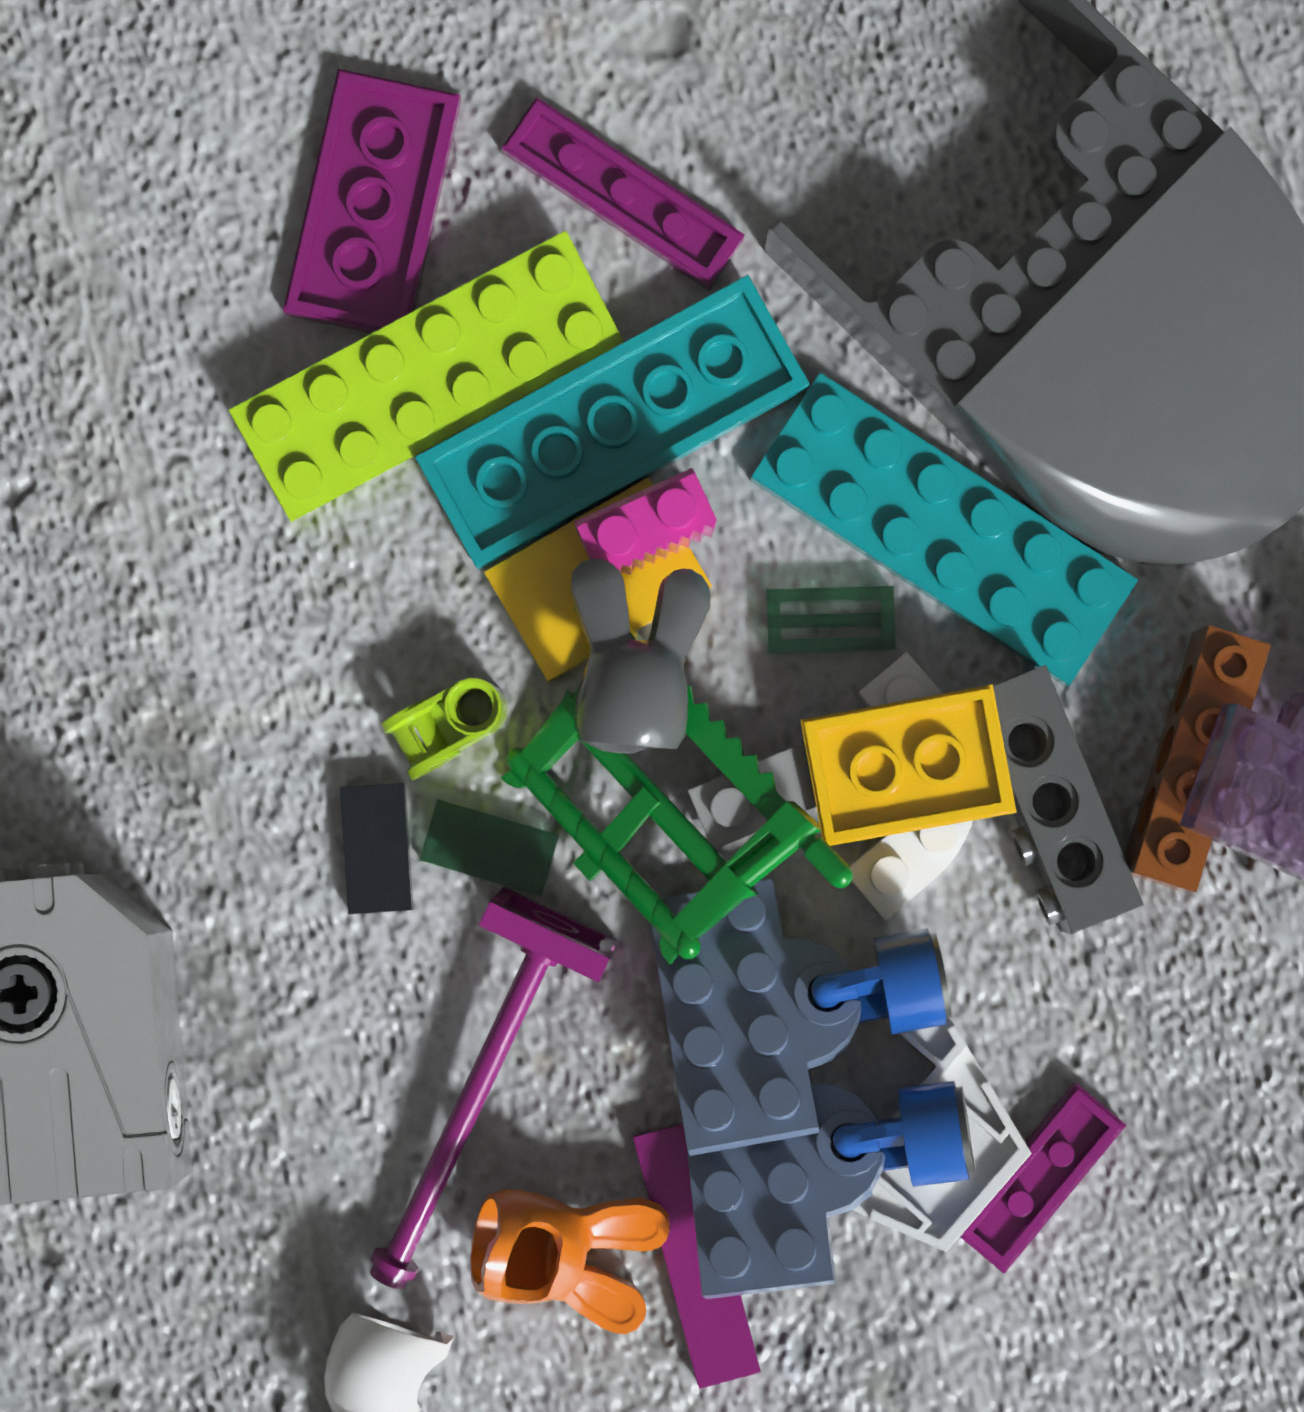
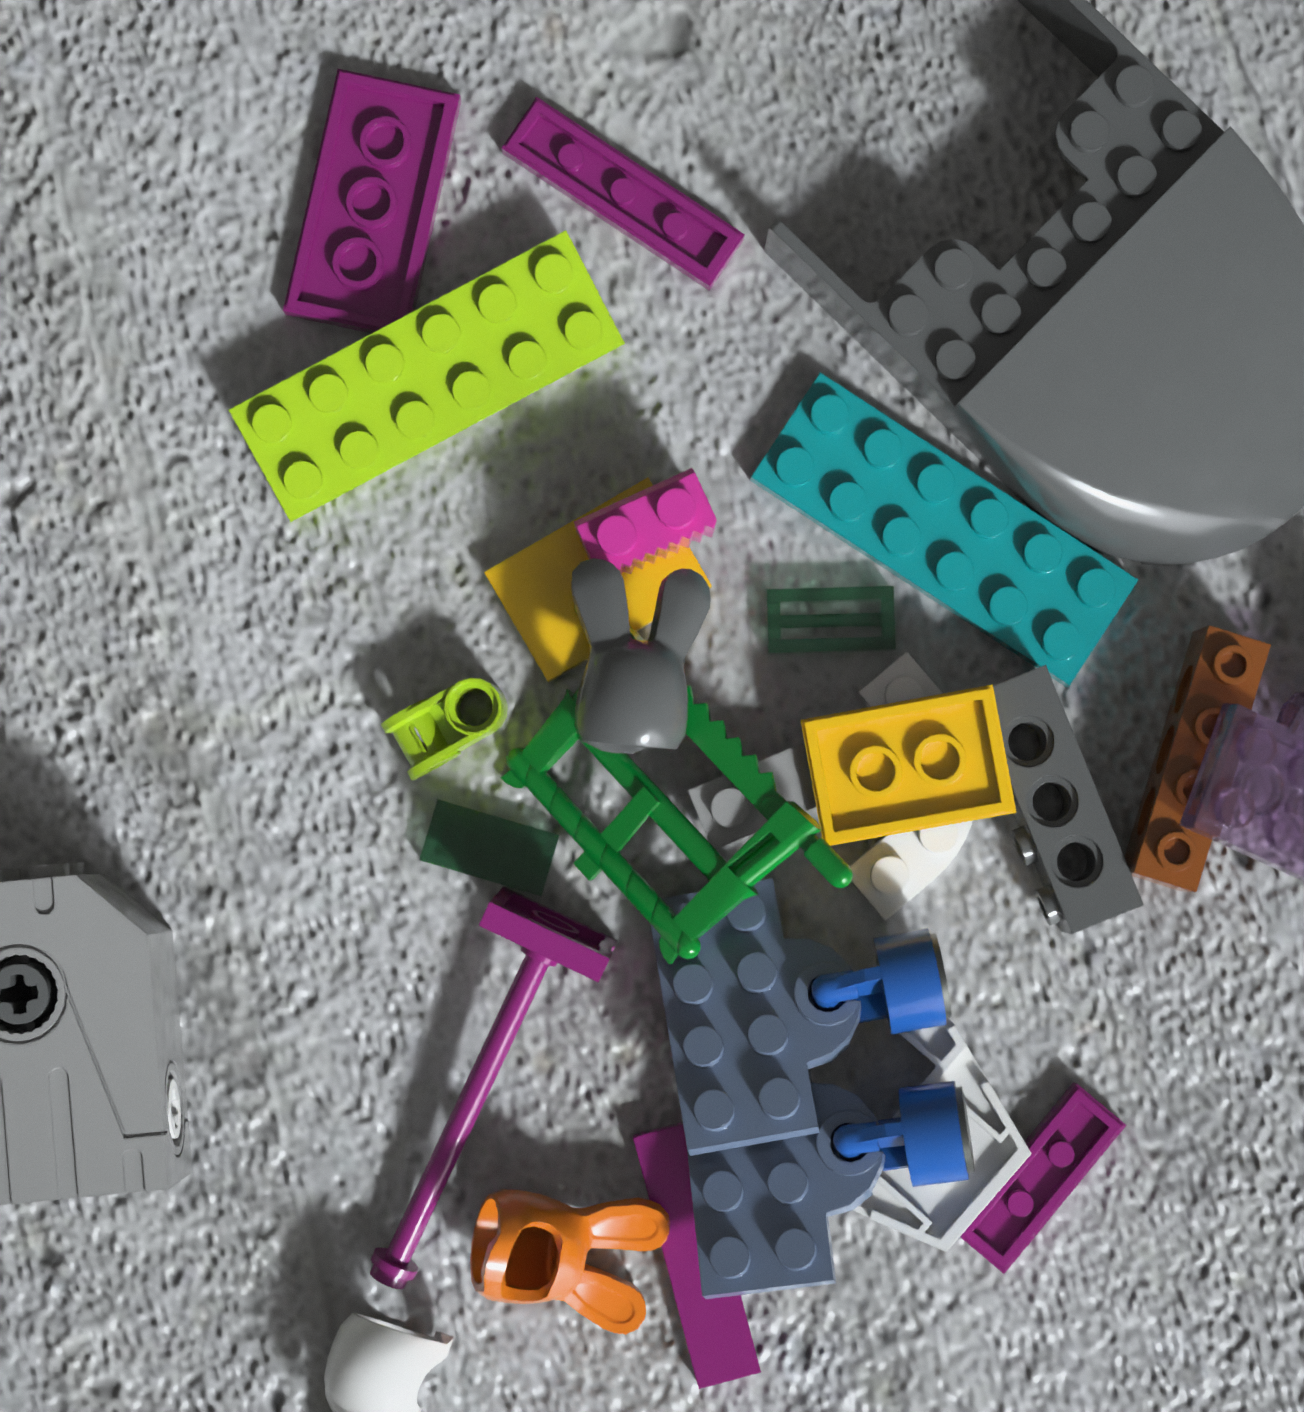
(376, 848): black tile -> none
(612, 422): teal plate -> none

